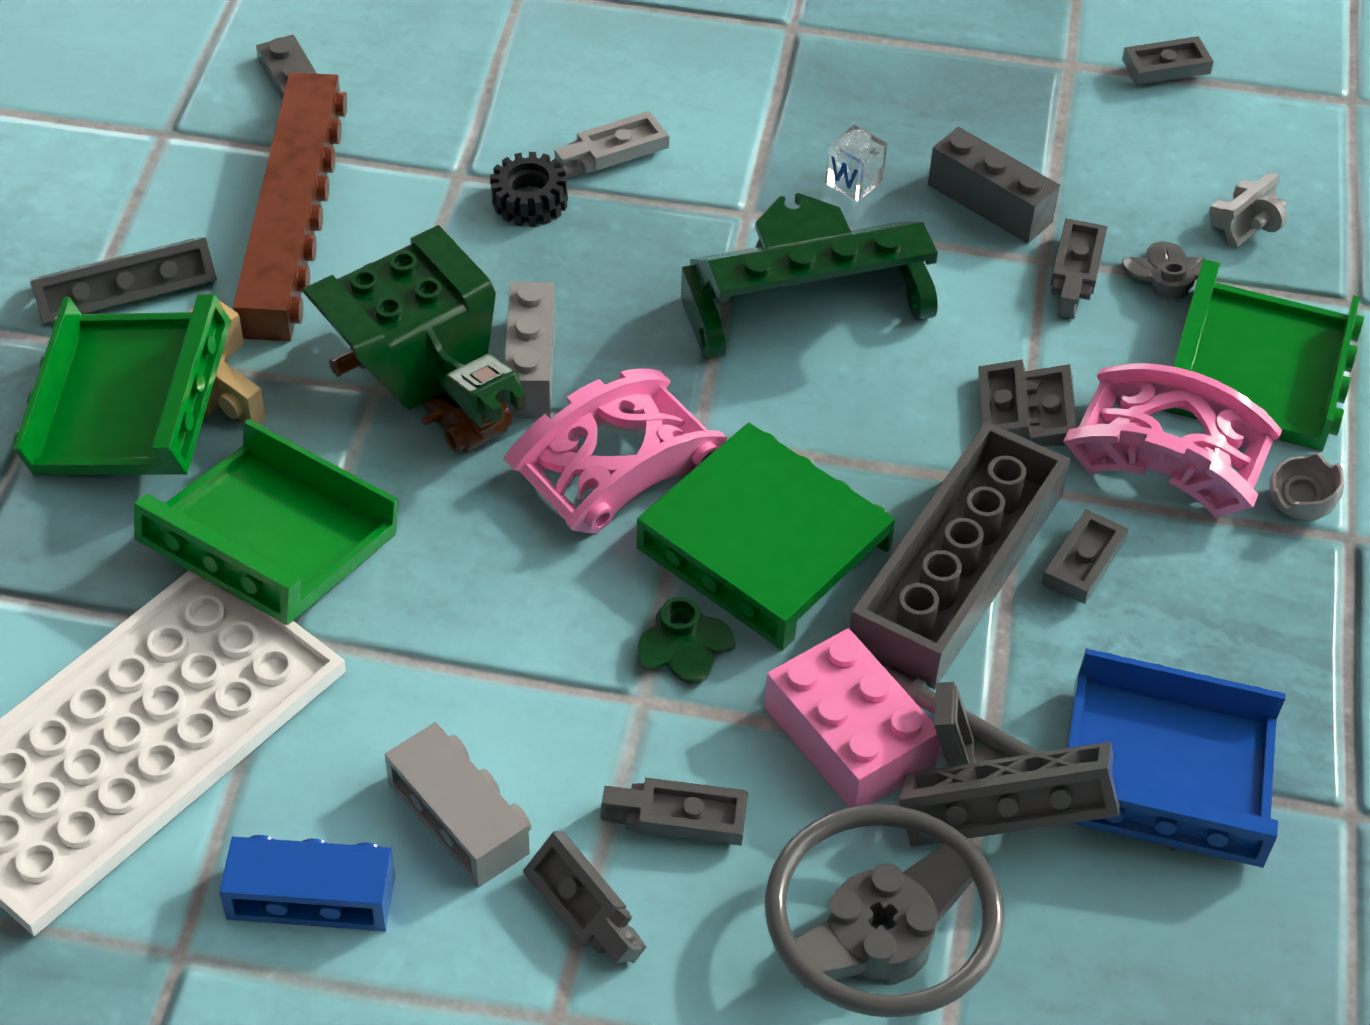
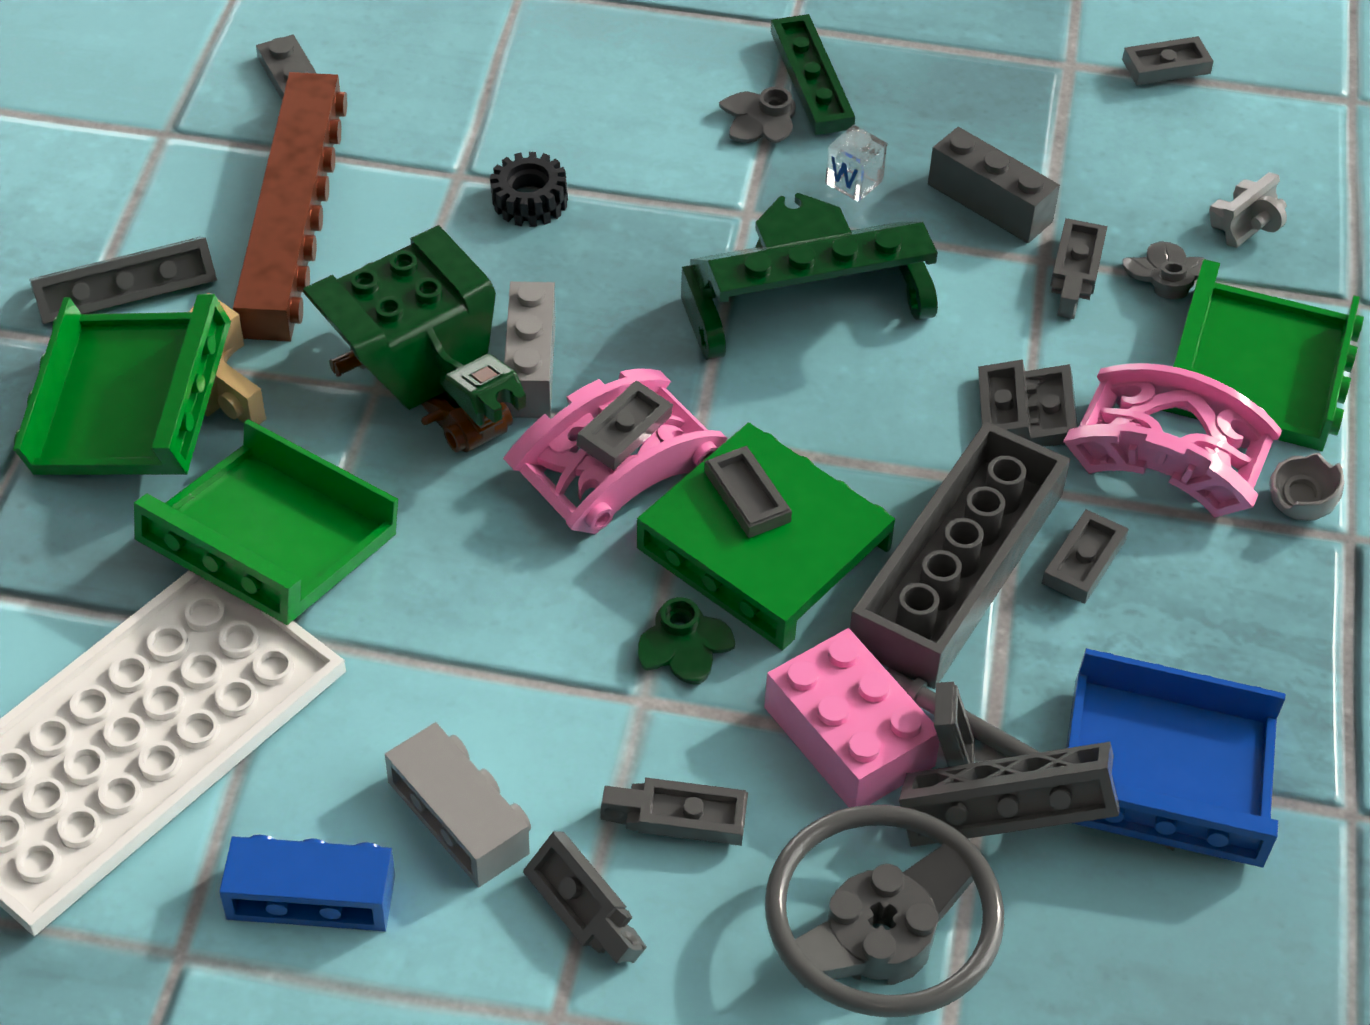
(612, 144): light grey hinge -> none
(624, 425): none -> dark grey plate
(747, 491): none -> dark grey tile
(760, 115): none -> dark grey plate
(812, 74): none -> dark green plate

